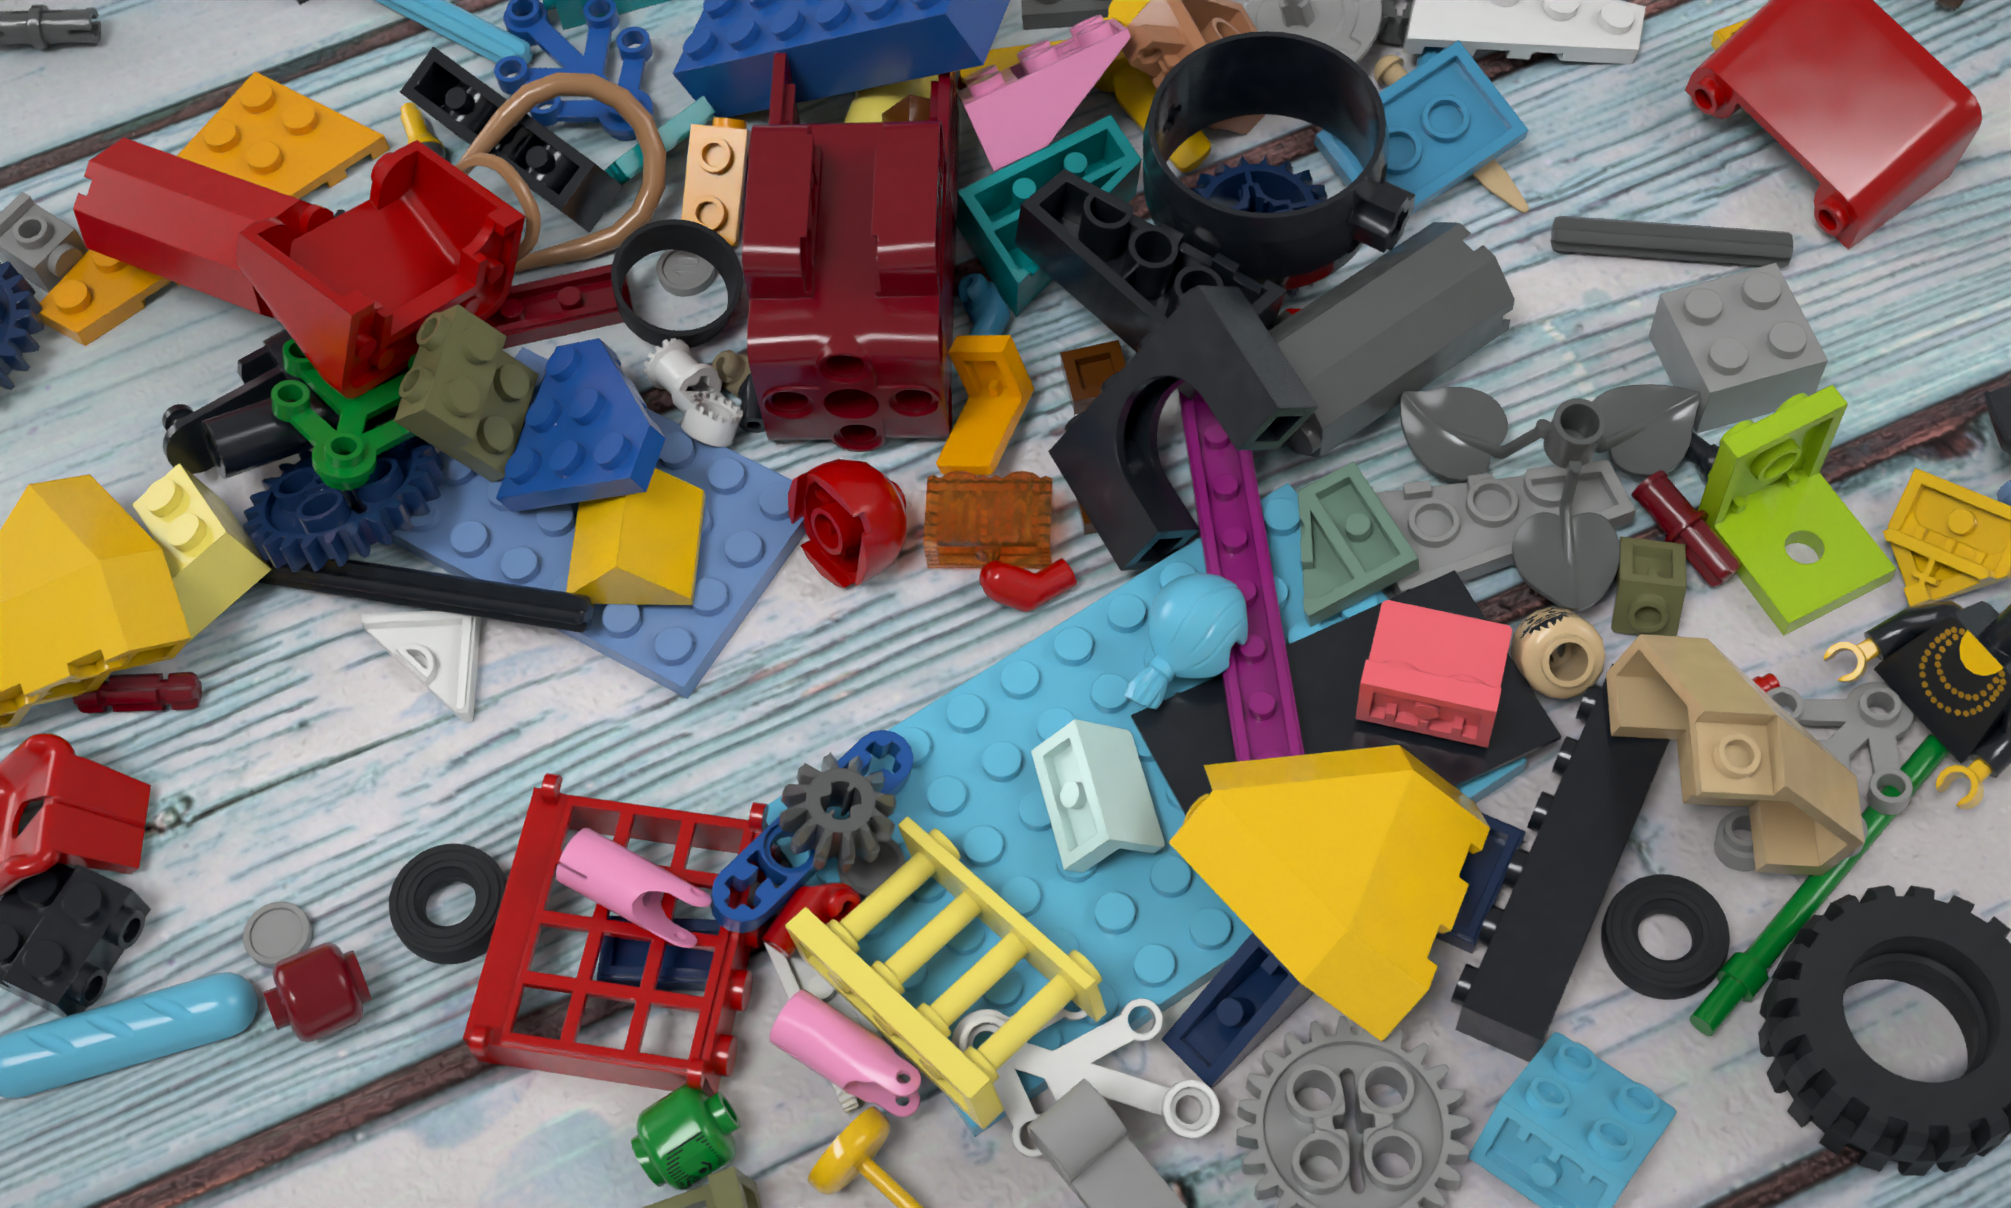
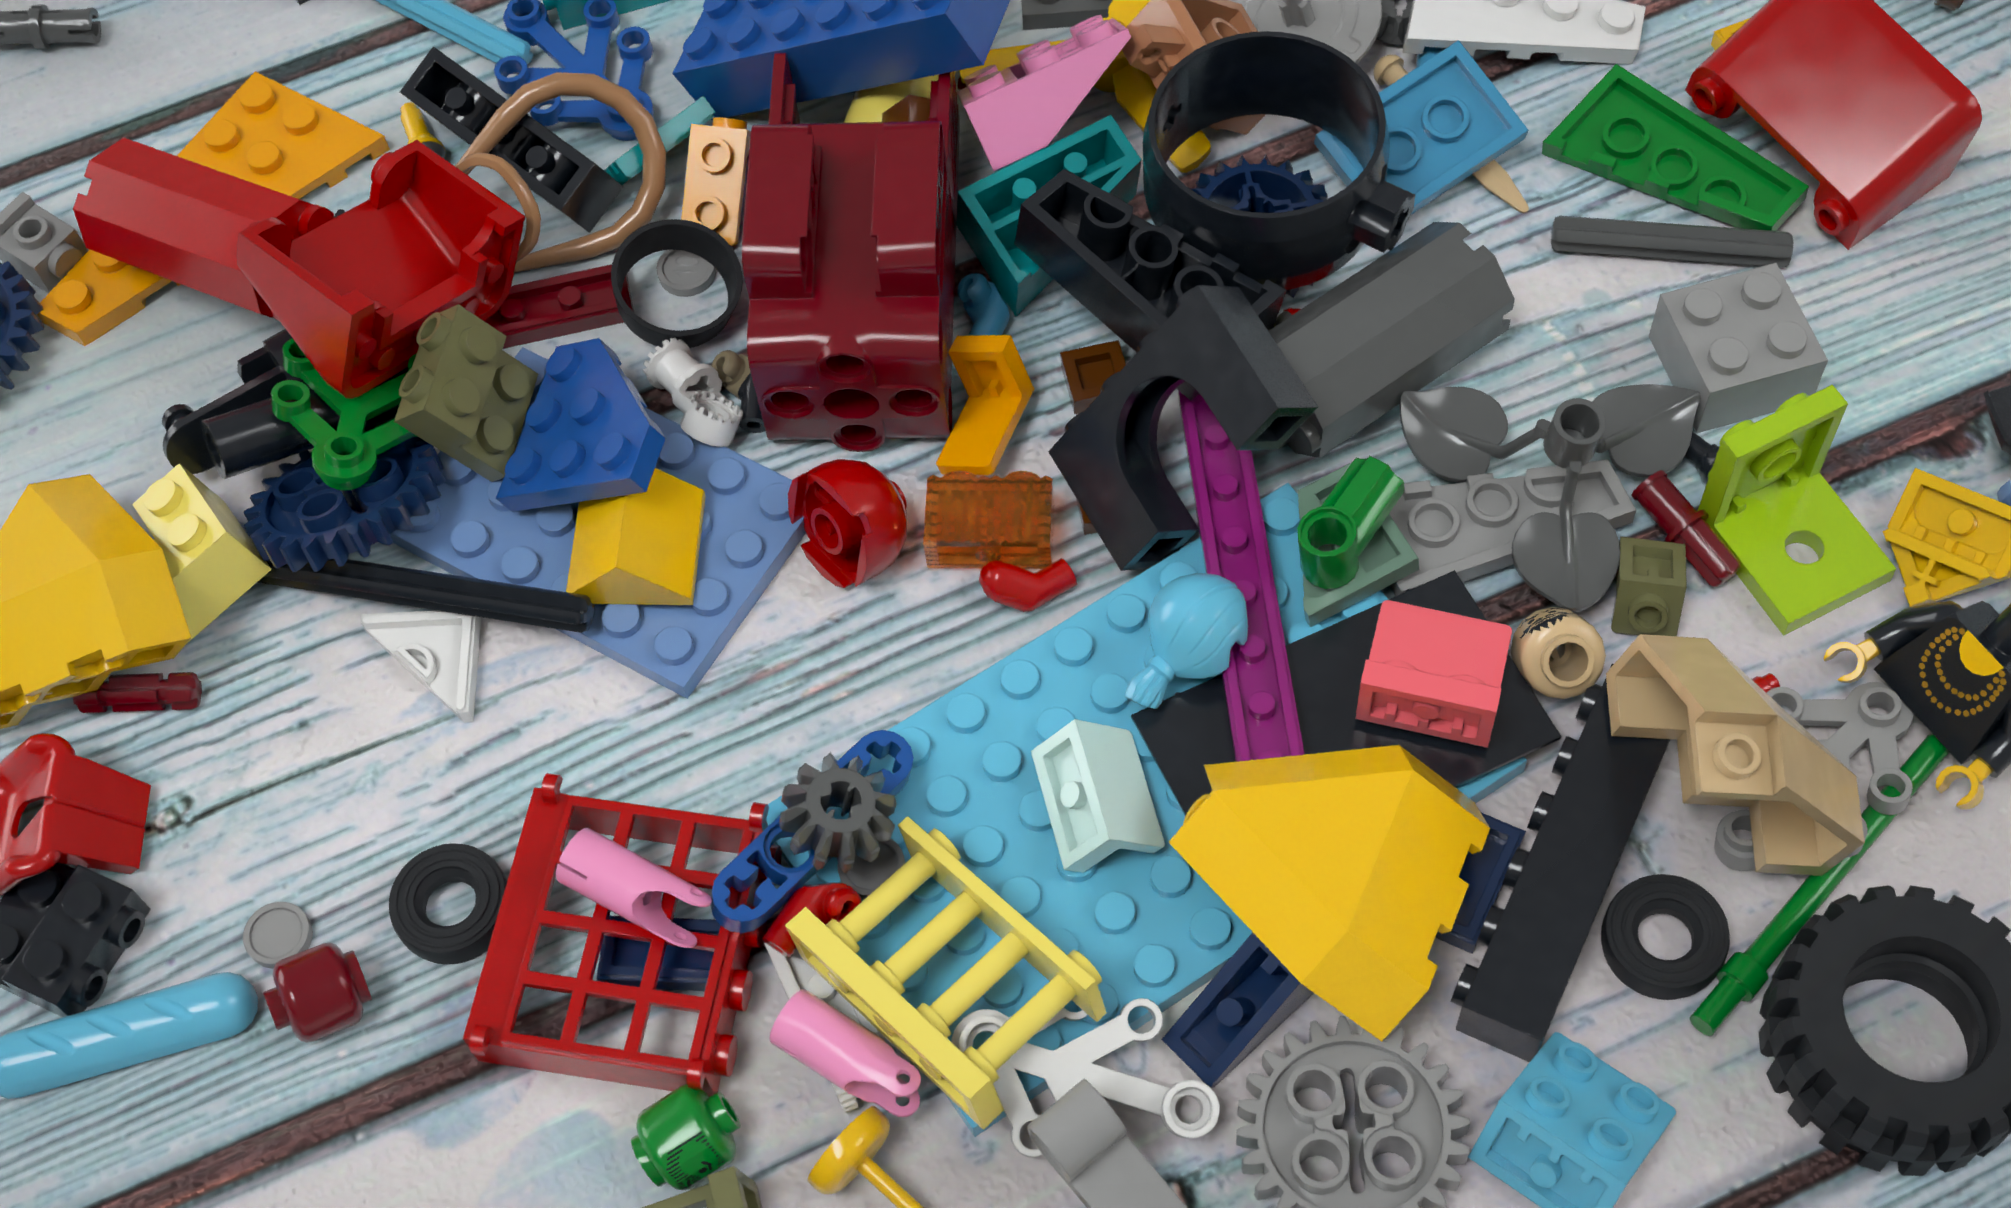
(1347, 520): none -> green piece
(1669, 152): none -> green wing

